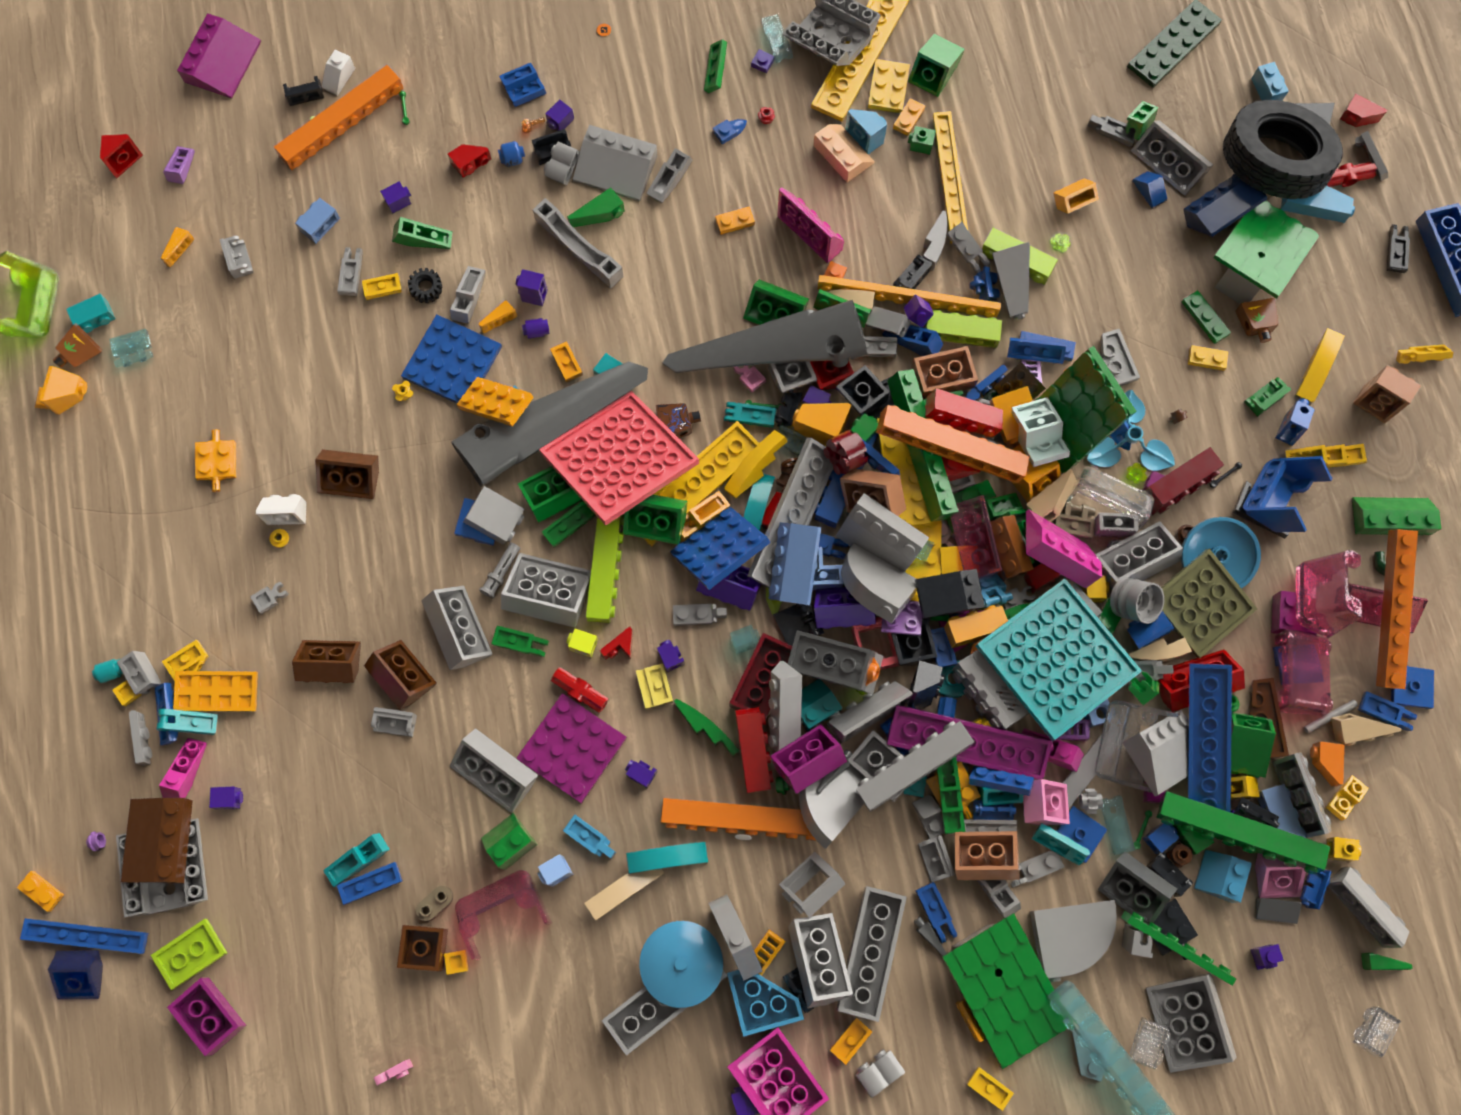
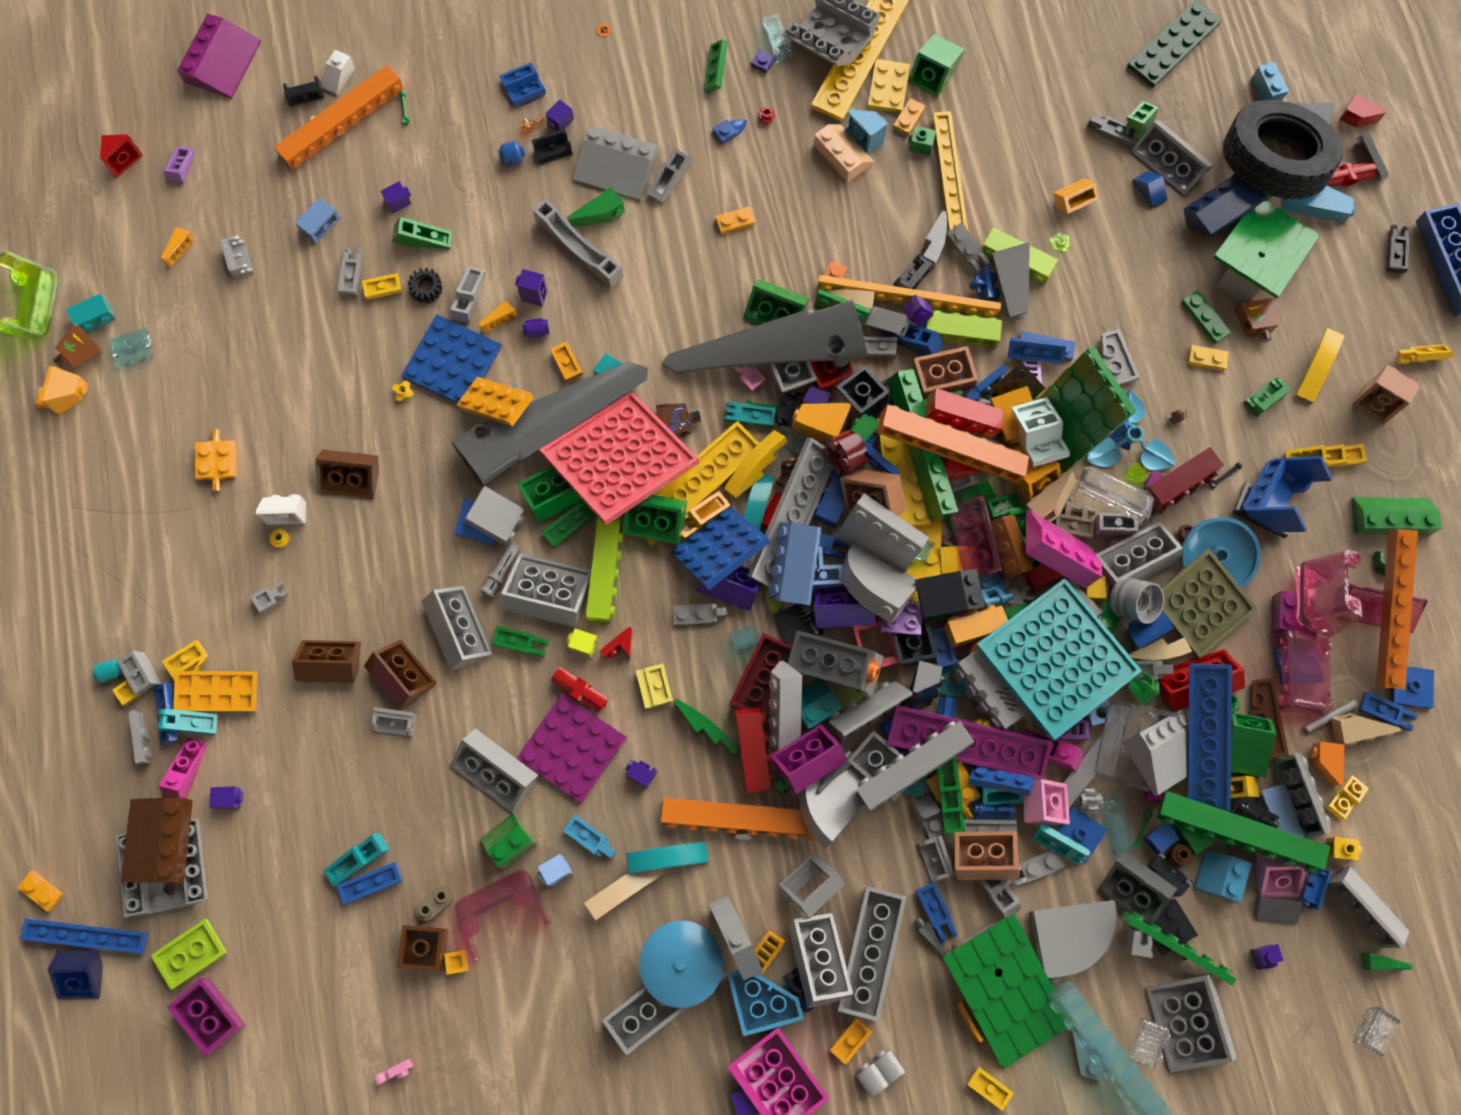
(96, 841): medium lavender plate -> none
(468, 158): red slope -> none
(561, 163): light grey brick -> none
(669, 655): dark purple brick -> none
(808, 226): dark pink slope -> none
(1299, 415): torso -> none

